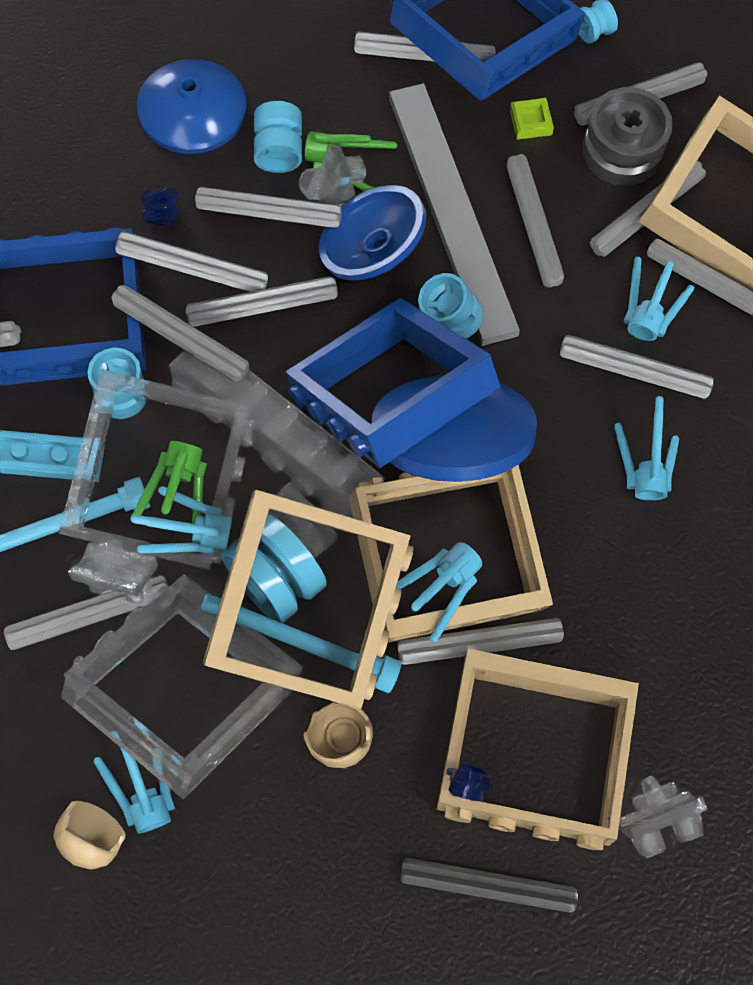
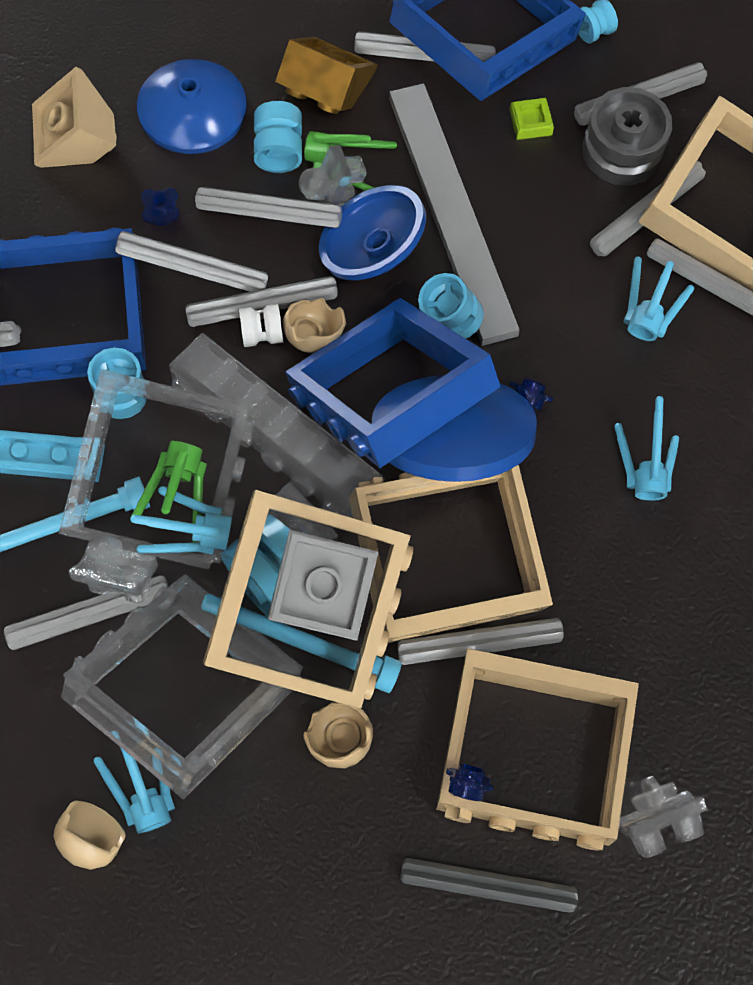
(72, 123): none -> tan slope
(180, 333): light grey axle -> none
(252, 329): none -> white wheel
(313, 324): none -> tan hair
(322, 585): none -> light grey plate
(324, 73): none -> pearl gold slope
(454, 568): medium azure plant -> none
(533, 392): none -> clear blue plate
(535, 221): light grey axle -> none
(636, 366): light grey axle -> none

